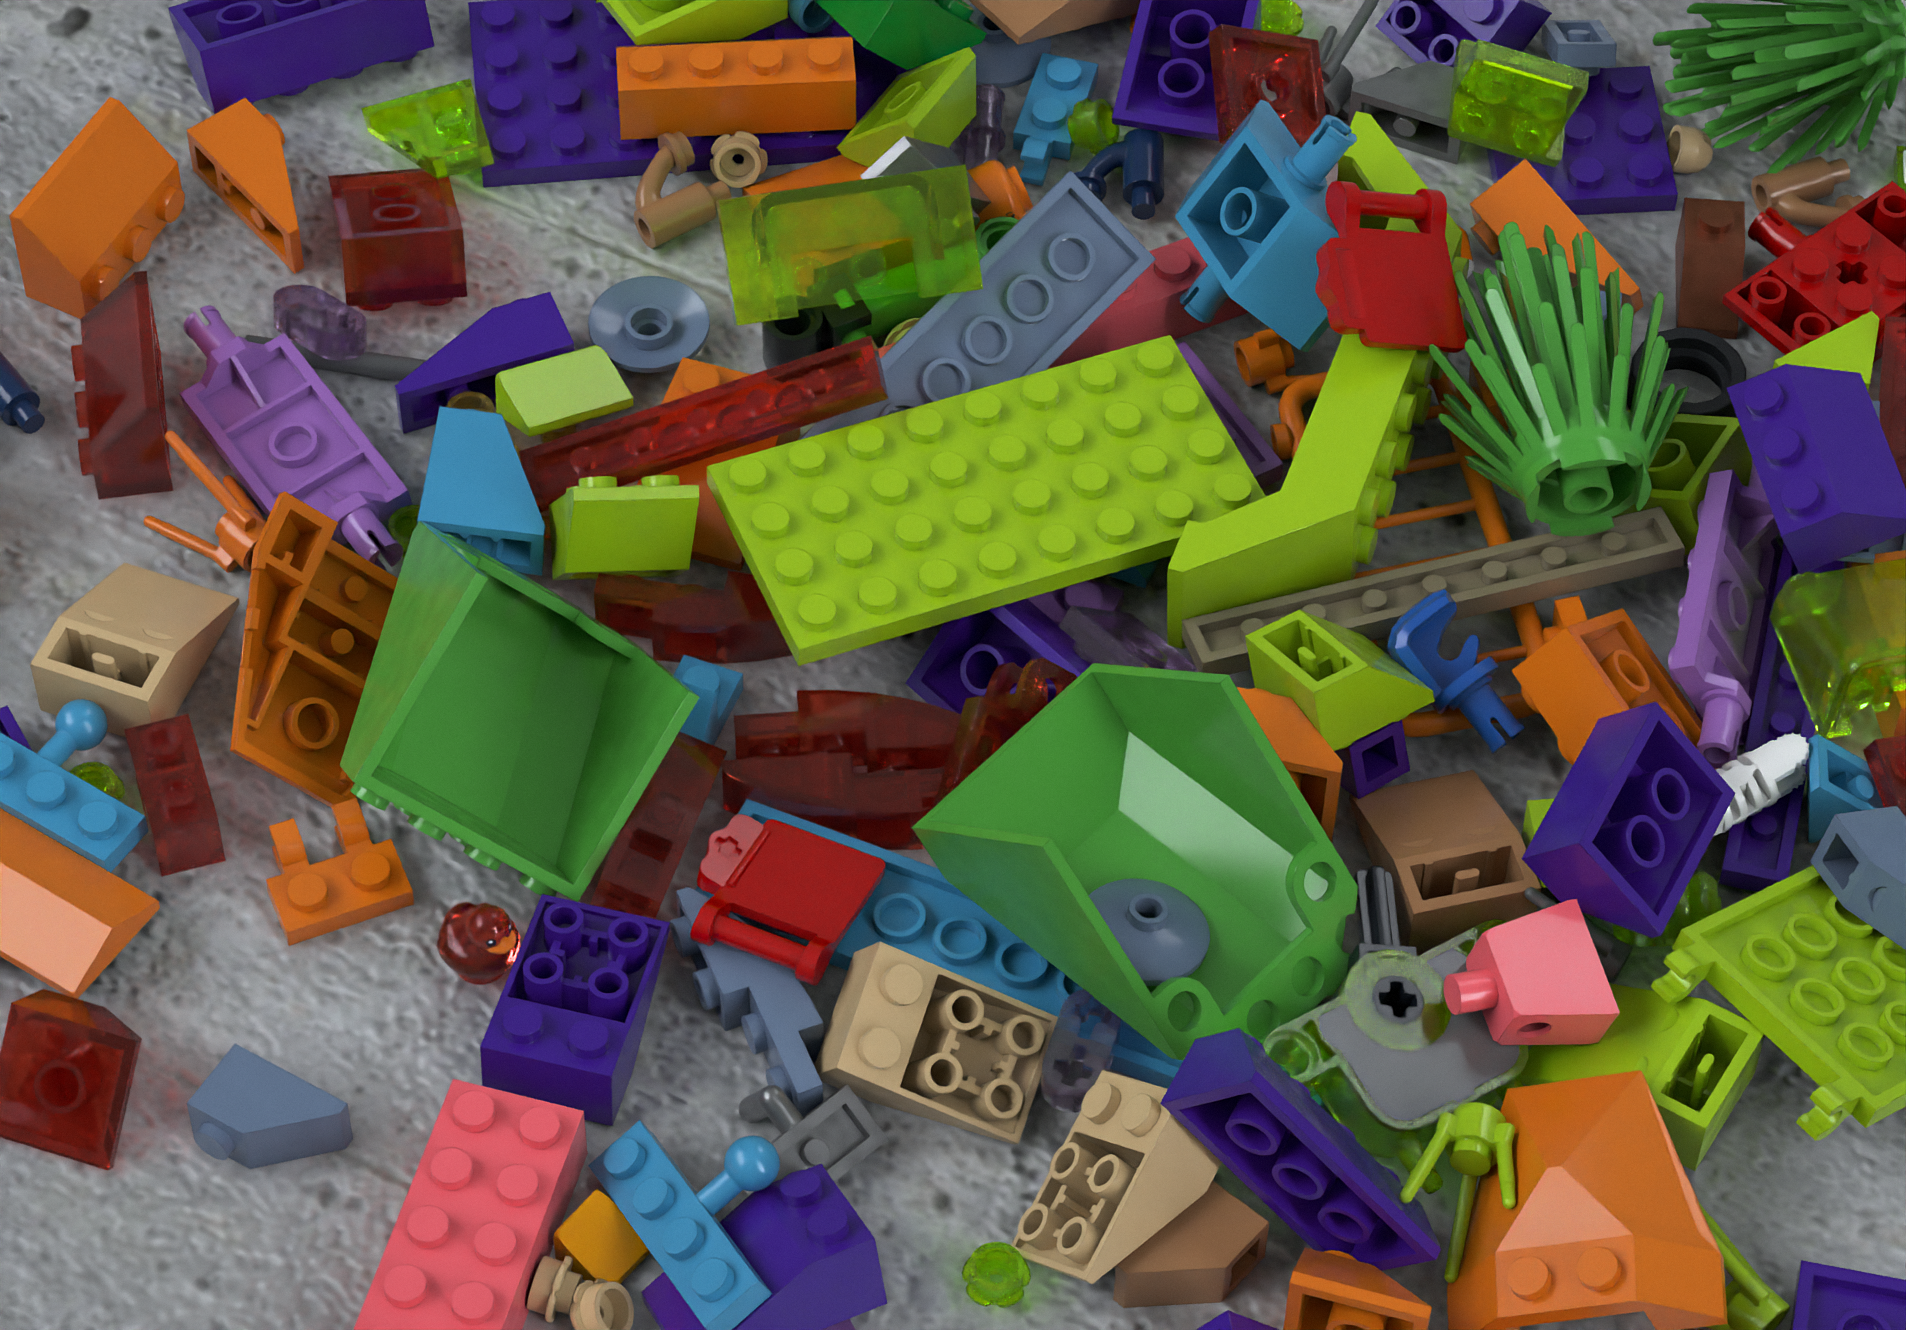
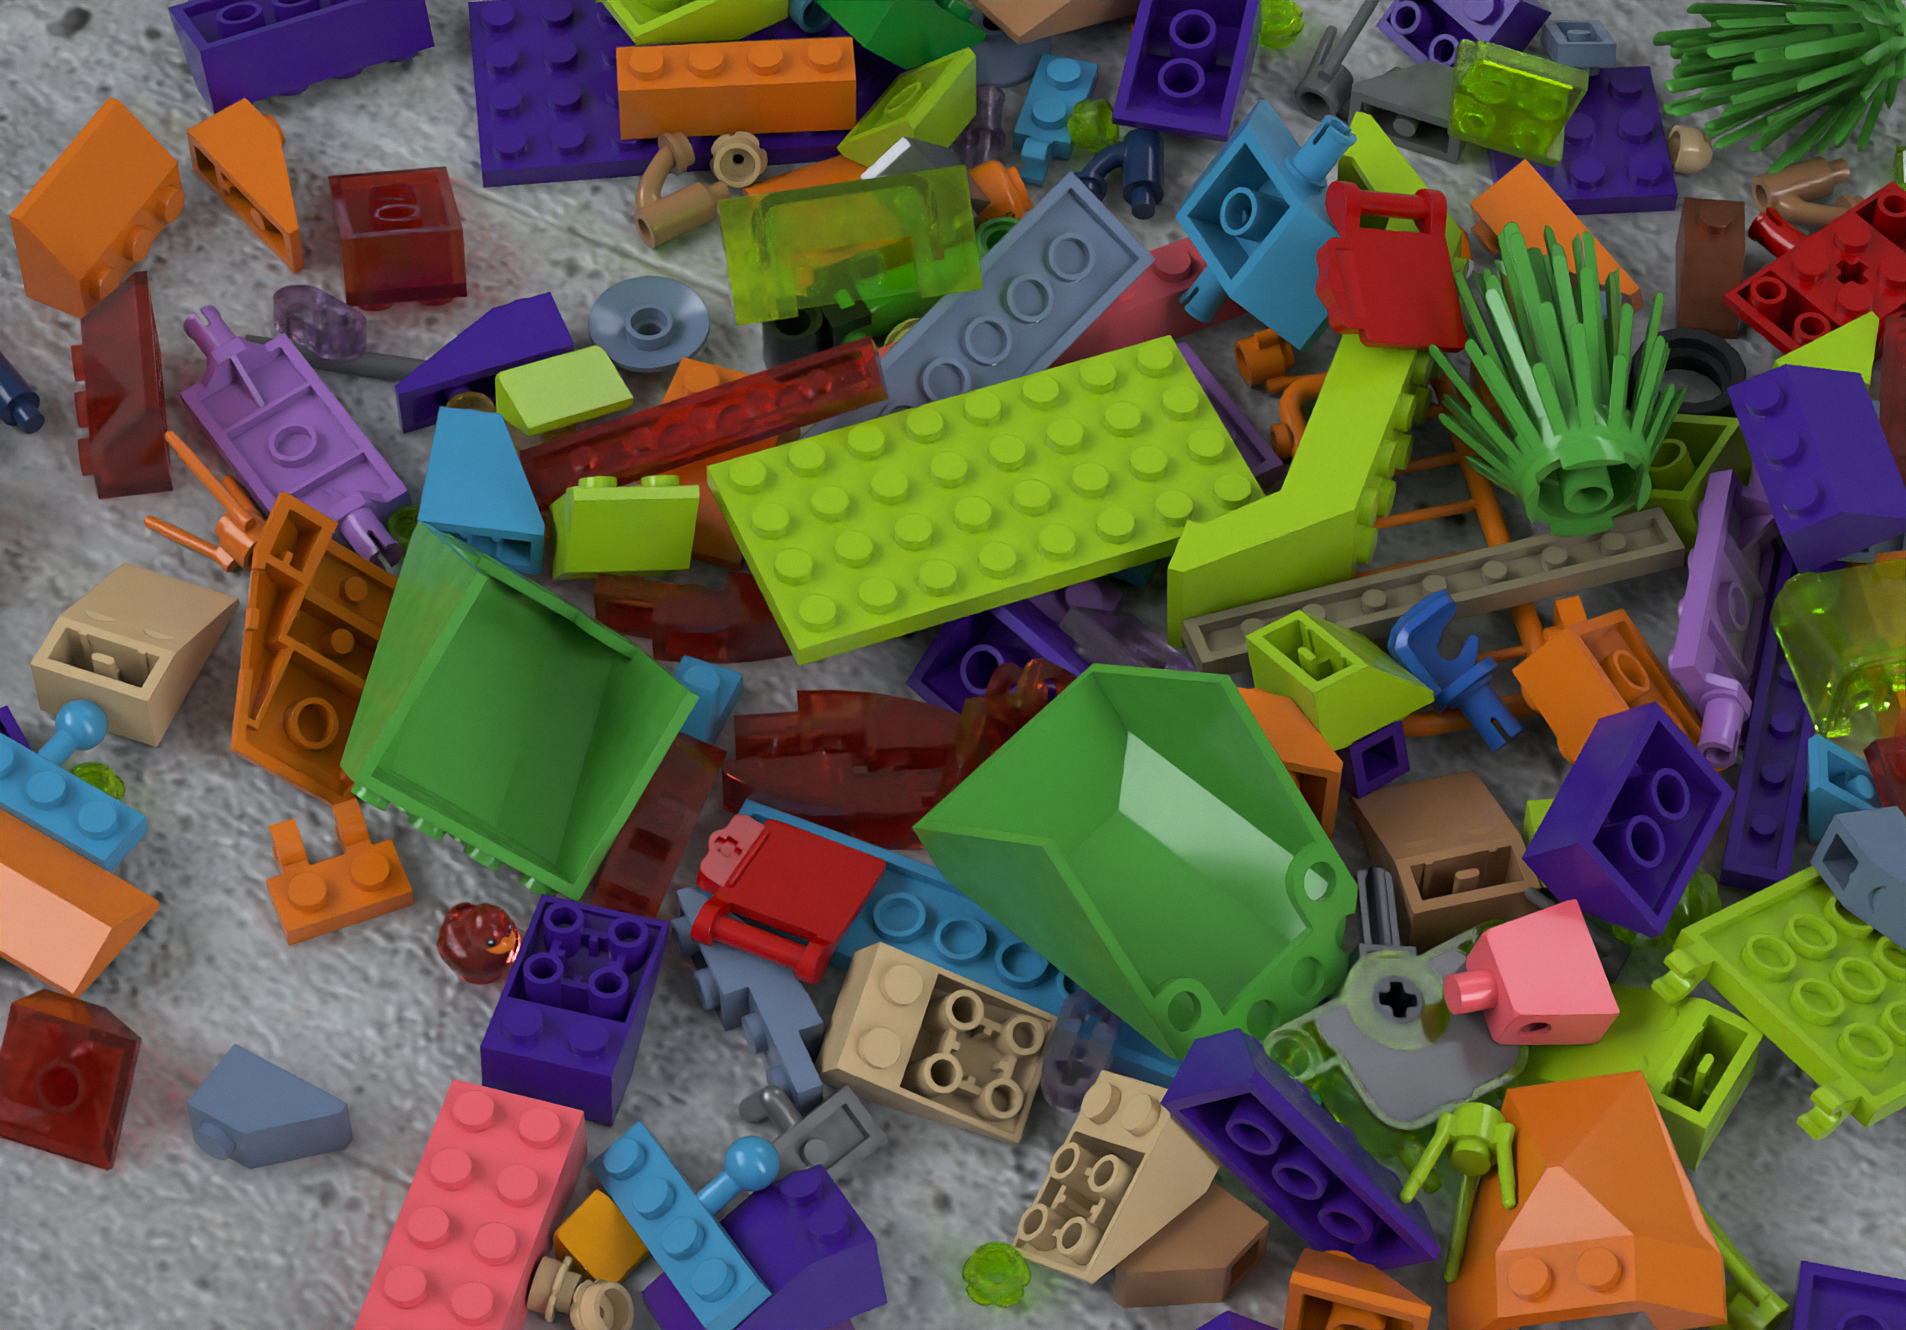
(175, 795): clear red brick -> none
(434, 129): clear neon green wing -> none
(1155, 927): sand blue dish -> none
(1286, 63): clear red plate -> none
(1763, 777): white hinge -> none

